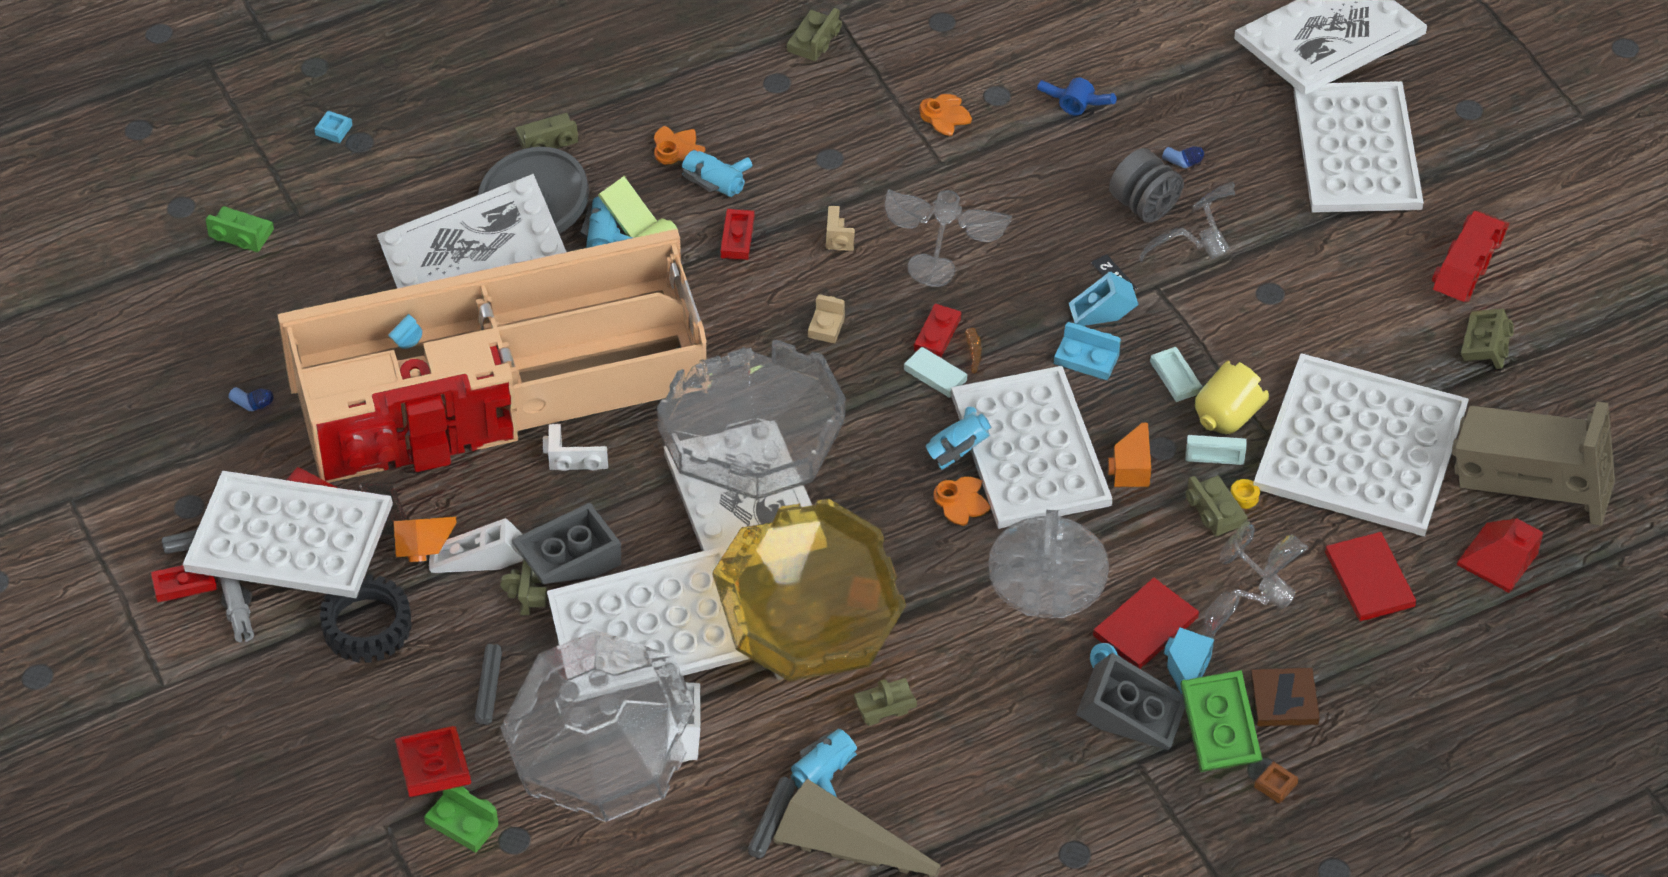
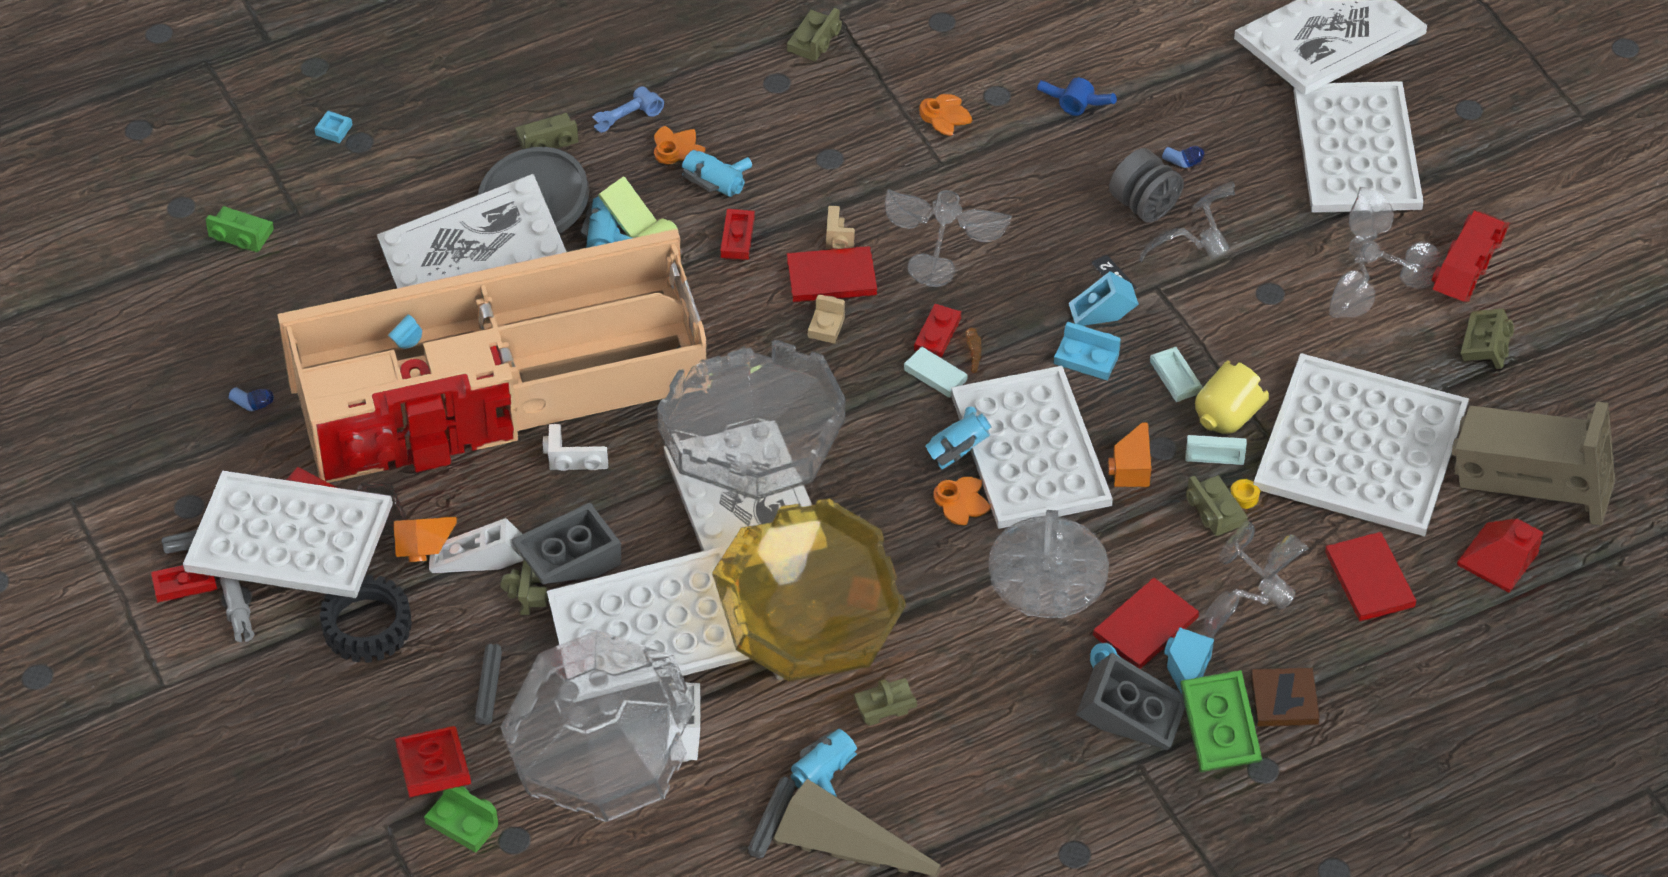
(643, 99): none -> medium blue brick
(831, 273): none -> red tile
(1276, 782): dark orange tile -> none
(1368, 216): none -> clear plant

